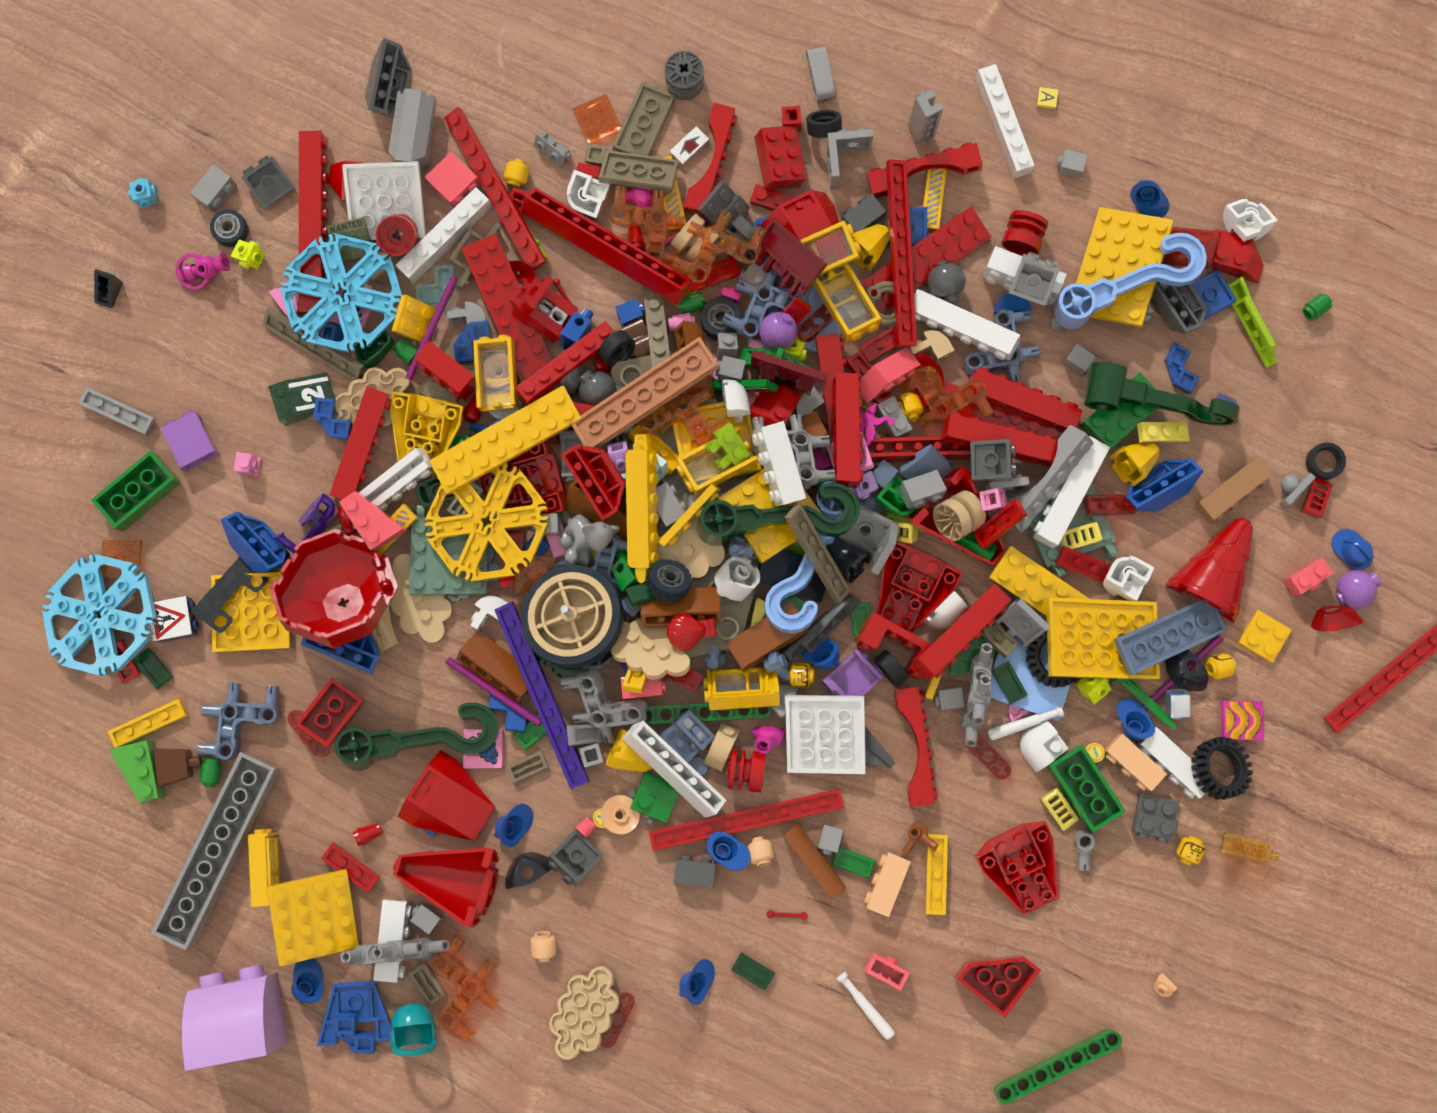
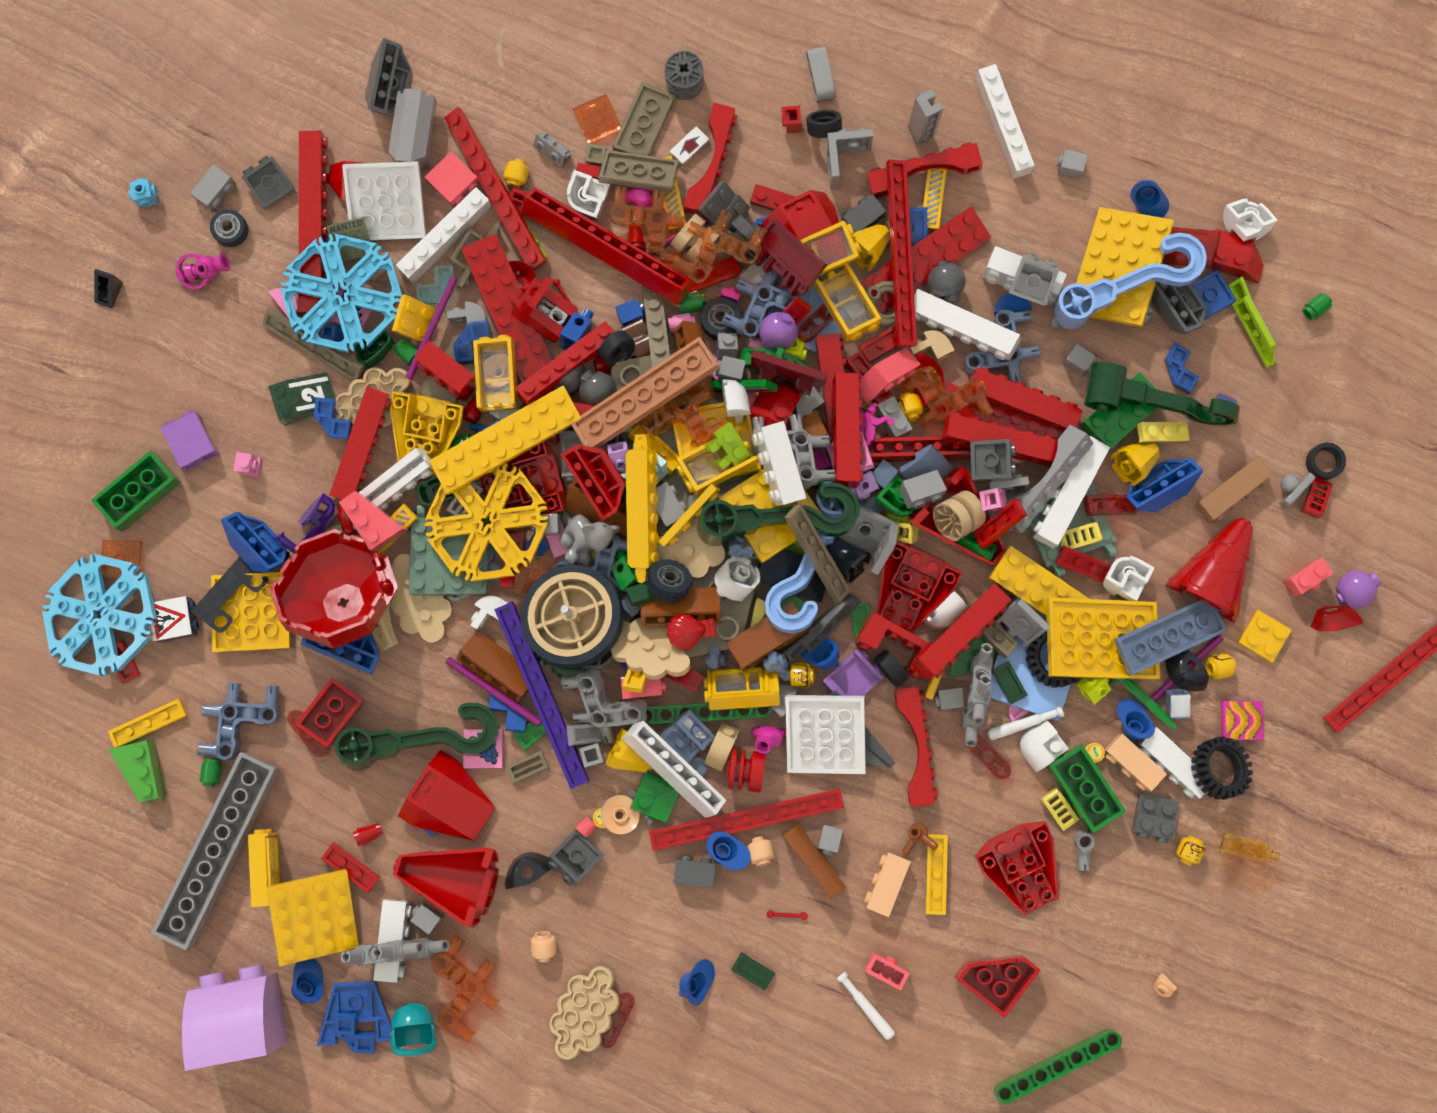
(116, 411): light grey plate -> none
(153, 668): dark green tile -> none
(174, 765): reddish brown torso -> none
(248, 254): neon yellow brick -> none
(391, 244): red wheel -> none
(433, 978): dark tan tile -> none
(514, 825): blue piece -> none
(780, 157): red brick -> none
(854, 862): green tile -> none
(1024, 232): red wheel -> none
(1047, 98): light yellow tile -> none
(1352, 549): blue piece -> none

